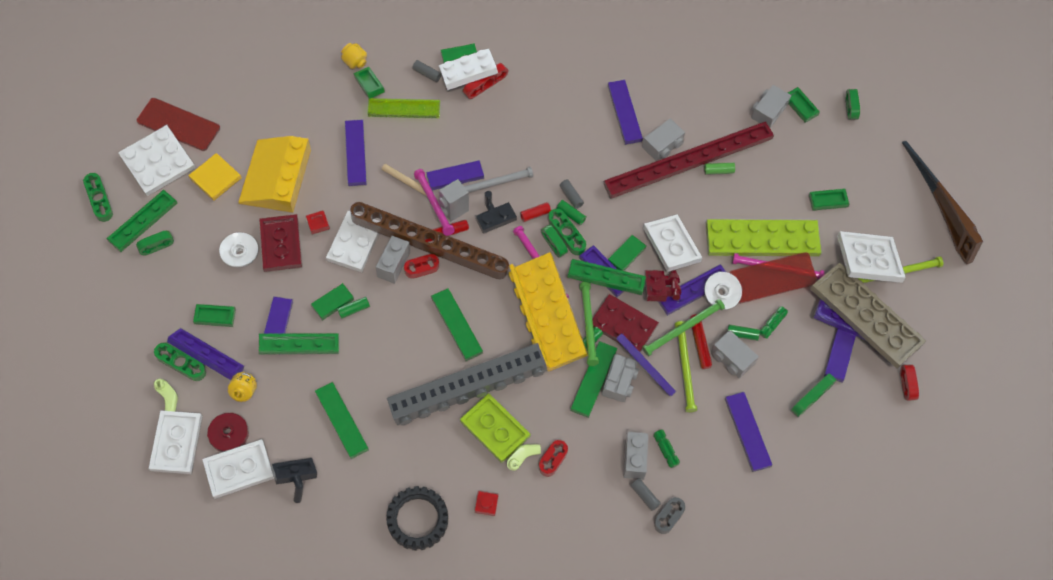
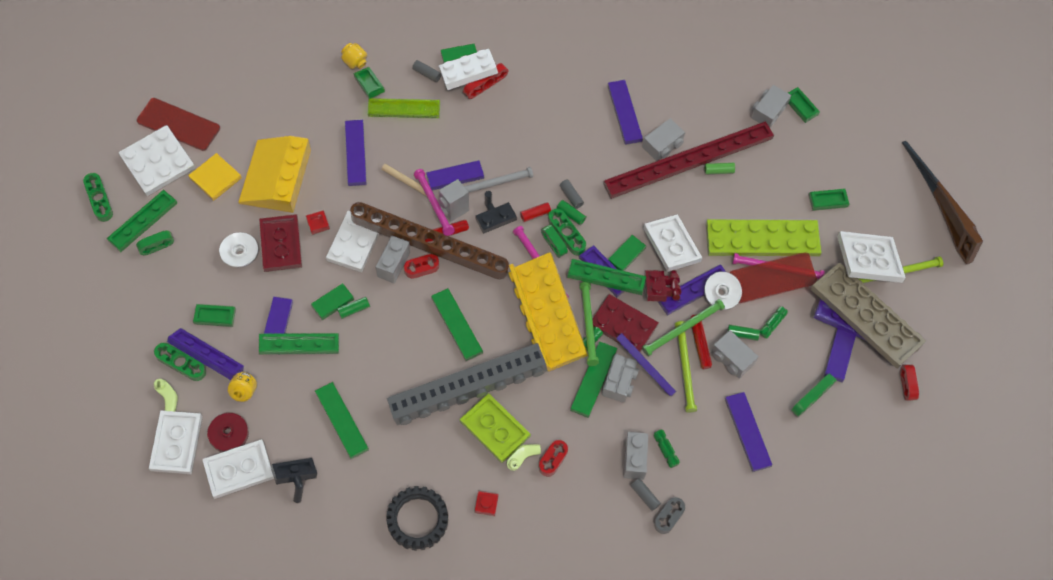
(852, 104): green beam -> none

